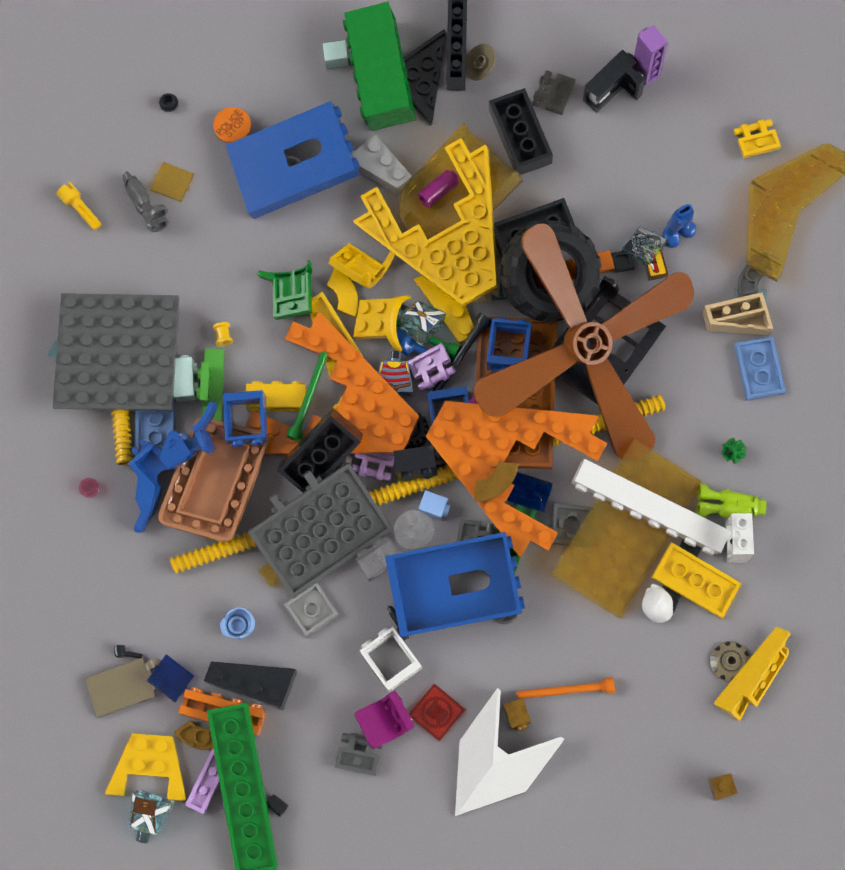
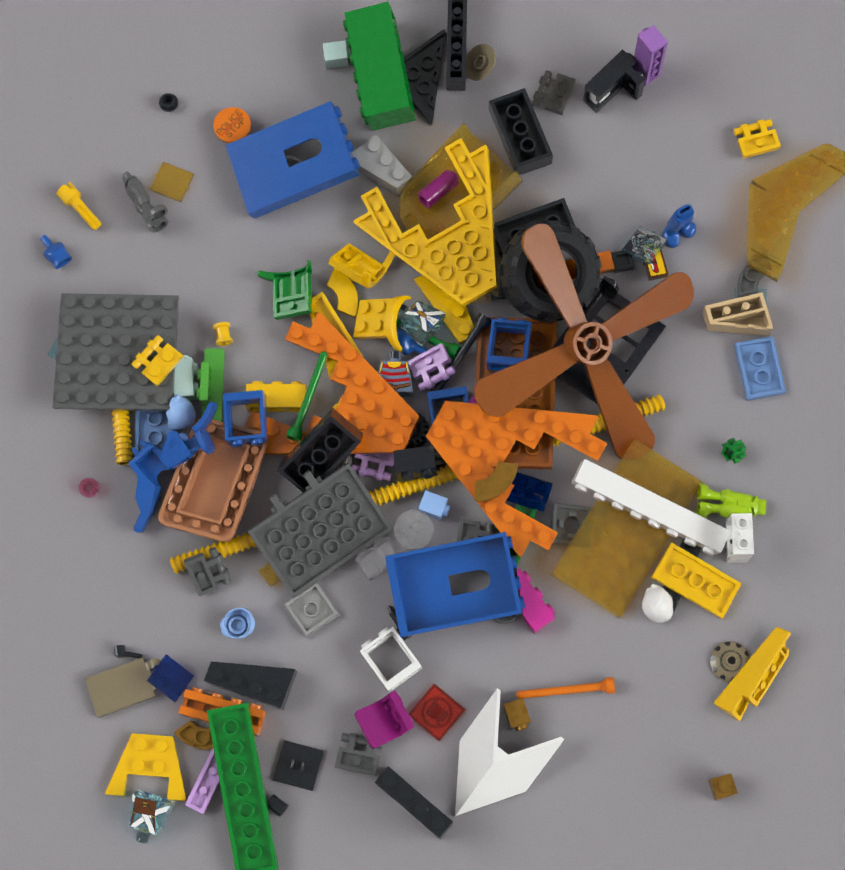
(55, 253): none -> blue piece
(161, 364): none -> yellow plate
(181, 413): none -> light blue hair
(201, 574): none -> dark grey plate
(298, 765): none -> black piece
(414, 802): none -> black arch
(536, 612): none -> dark pink slope

